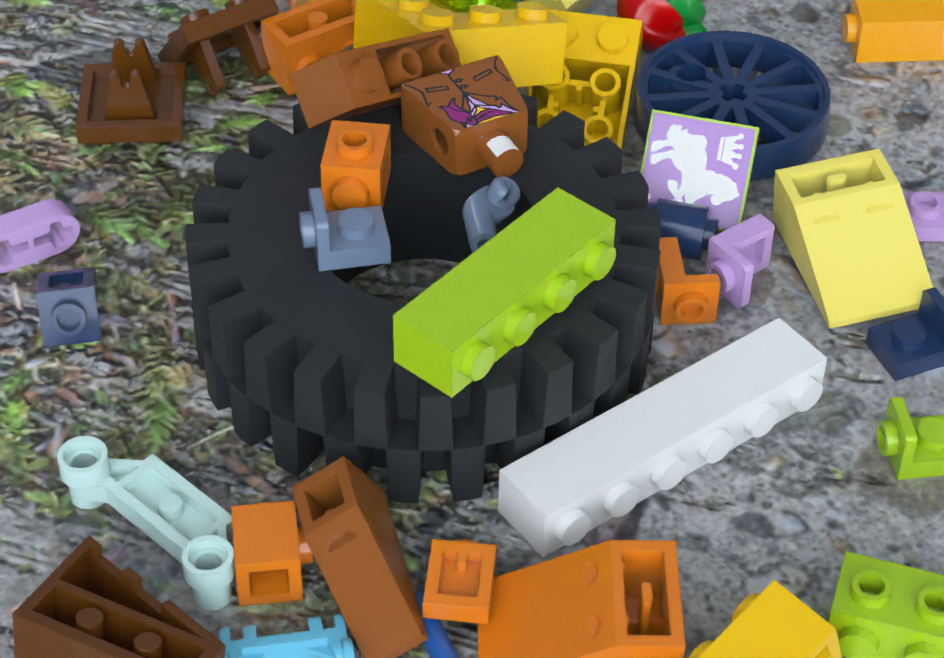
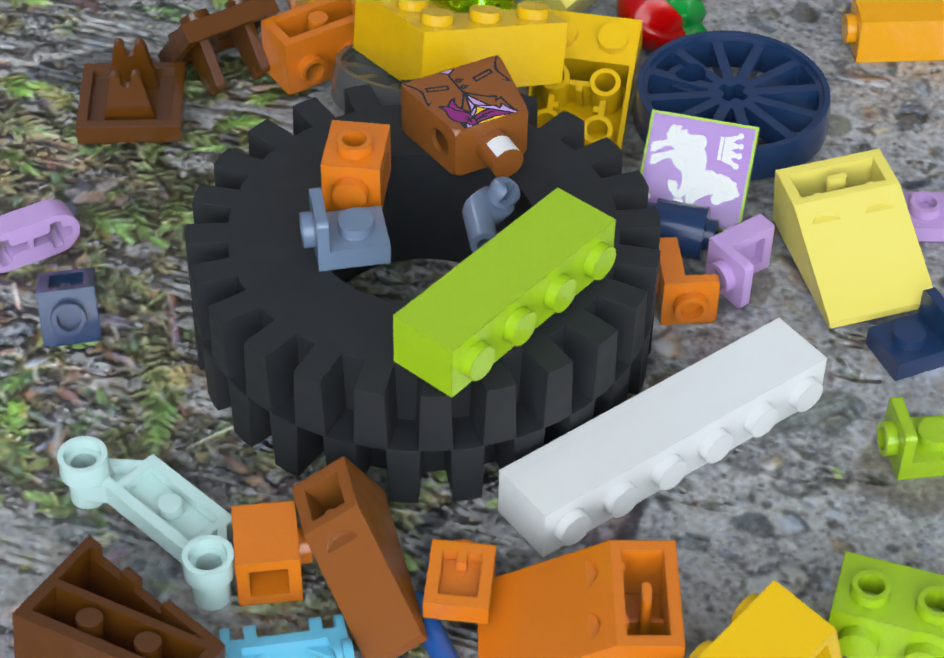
(370, 75): dark orange slope -> none

